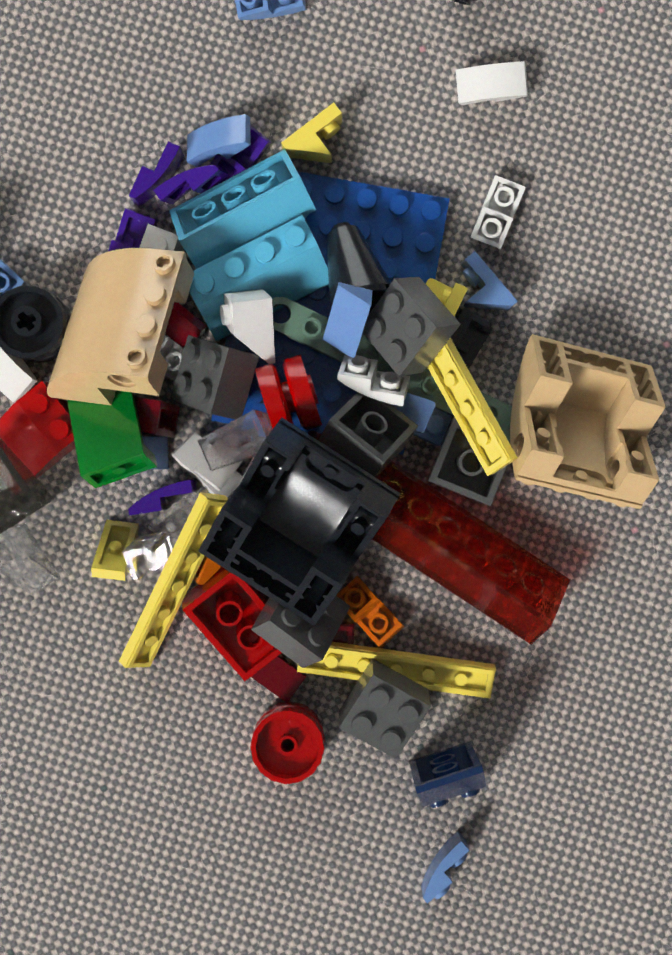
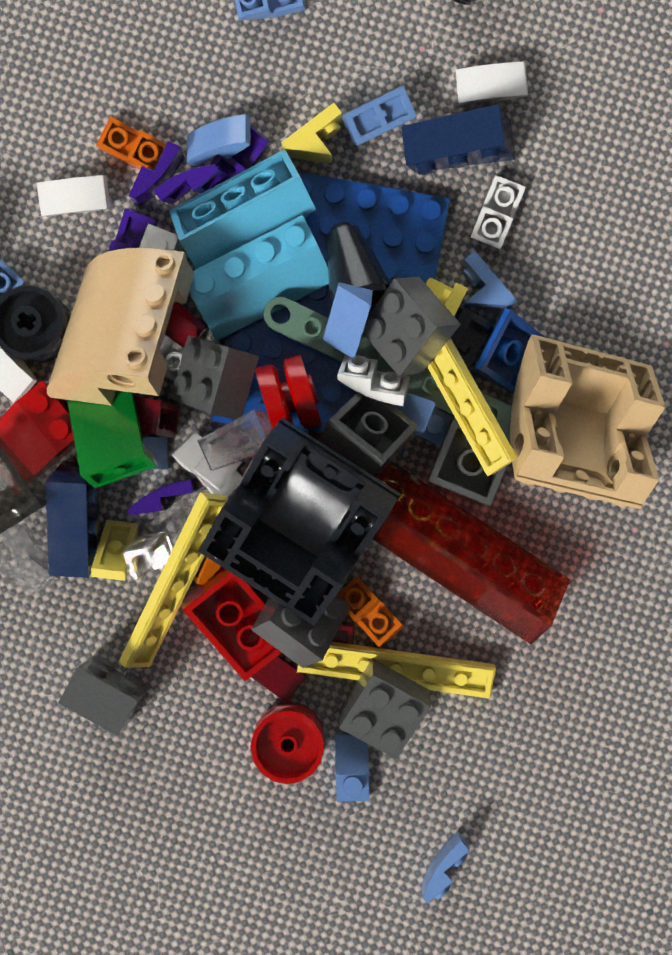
(71, 522): none -> dark blue wedge
(73, 195): none -> white slope
(104, 694): none -> dark grey brick
(130, 145): none -> orange slope
(251, 321): white slope -> none
(351, 768): none -> medium blue slope
(379, 116): none -> medium blue hinge
(447, 775): dark blue slope -> none
(459, 140): none -> dark blue wedge
(504, 351): none -> blue slope

